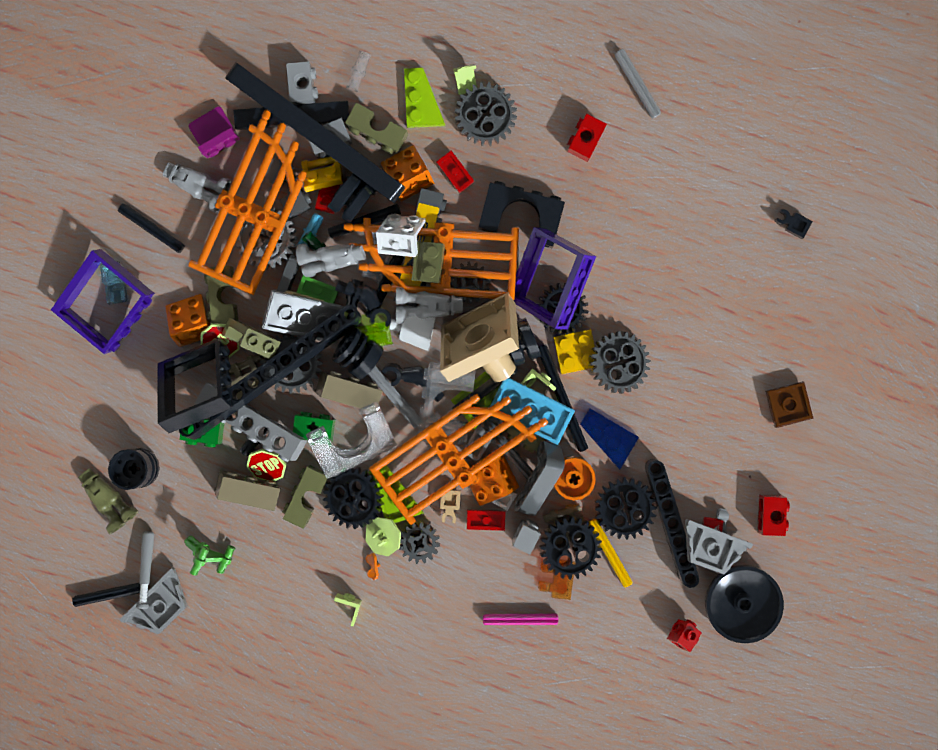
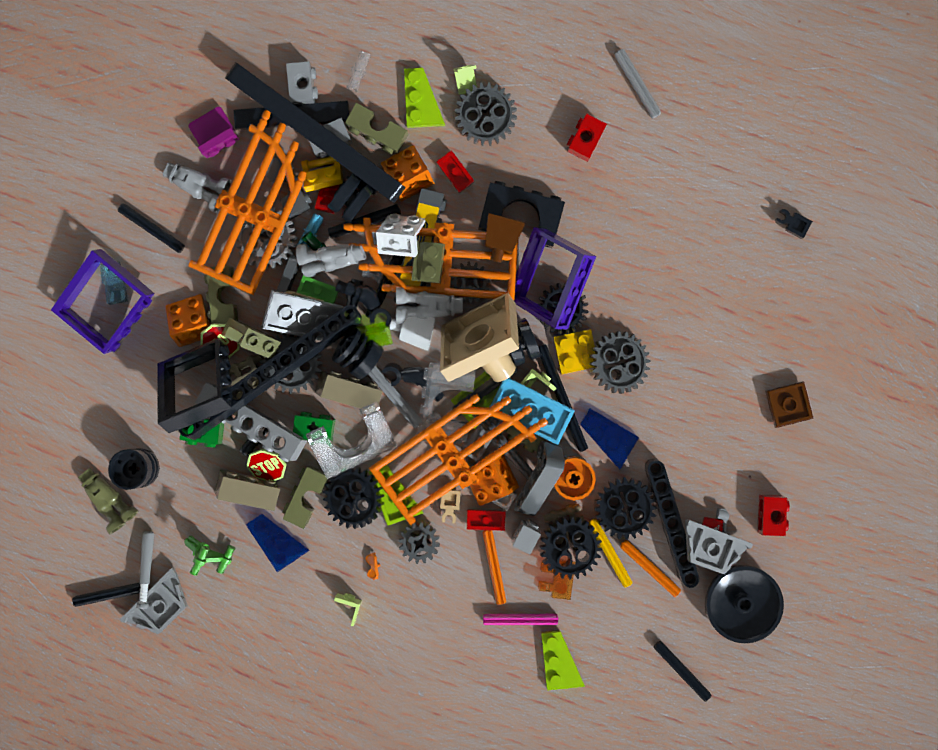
(275, 542): none -> clear blue wing
(383, 536): yellowish green piece -> none
(494, 567): none -> orange axle
(502, 235): none -> reddish brown torso
(558, 663): none -> lime wing
(650, 568): none -> orange axle
(682, 671): none -> black axle
(684, 634): red brick -> none

